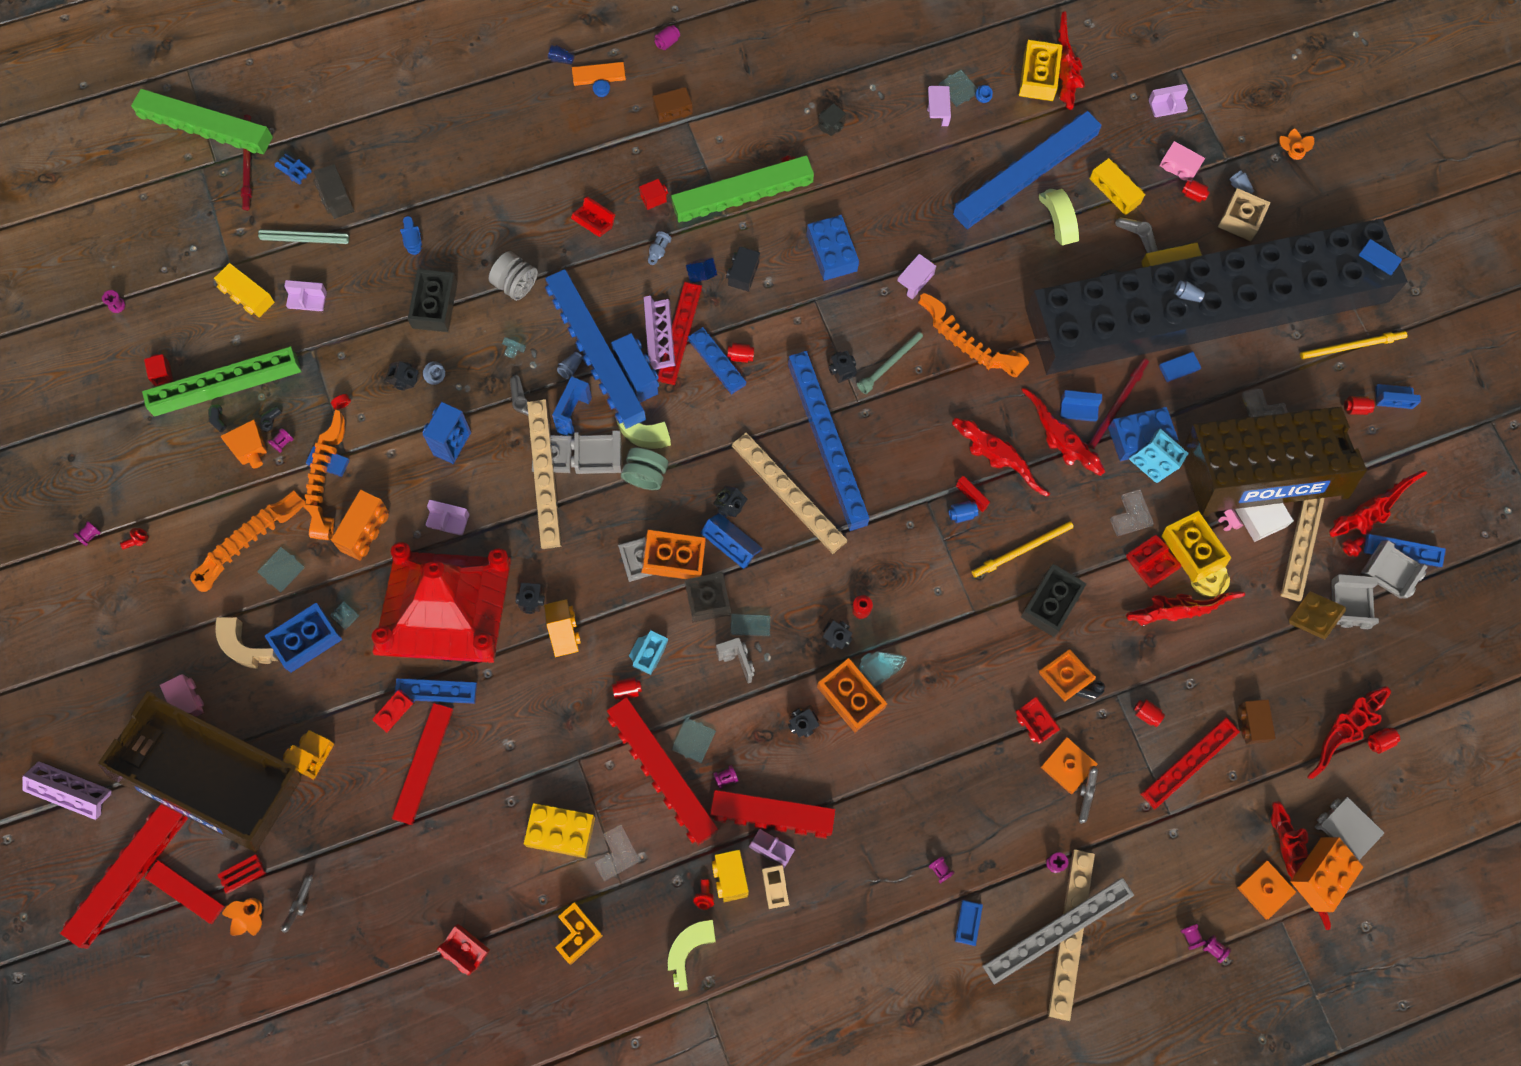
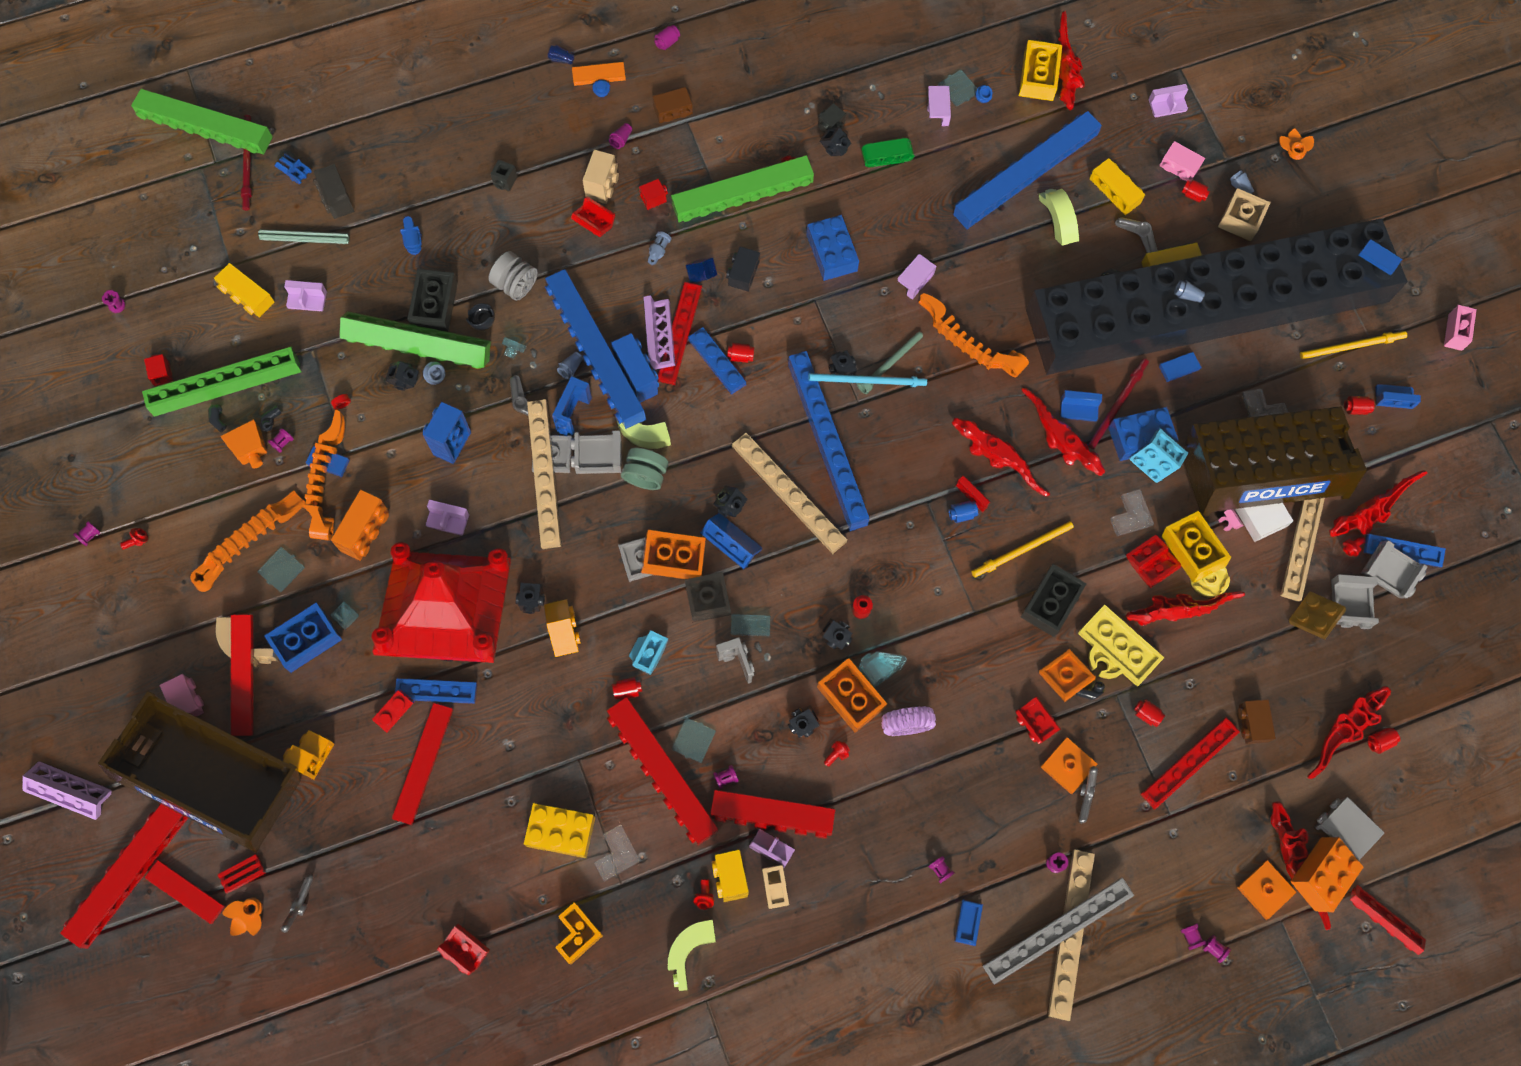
(241, 675): none -> red tile
(415, 339): none -> brick
(481, 316): none -> black hair
(503, 175): none -> pearl dark grey brick
(600, 176): none -> tan brick
(620, 136): none -> magenta cone
(835, 142): none -> black brick
(840, 750): none -> red plate
(887, 152): none -> green beam
(908, 721): none -> lavender gear
(913, 381): none -> medium azure bar
(1118, 647): none -> light yellow plate
(1383, 916): none -> red plate
(1460, 327): none -> bright pink brick

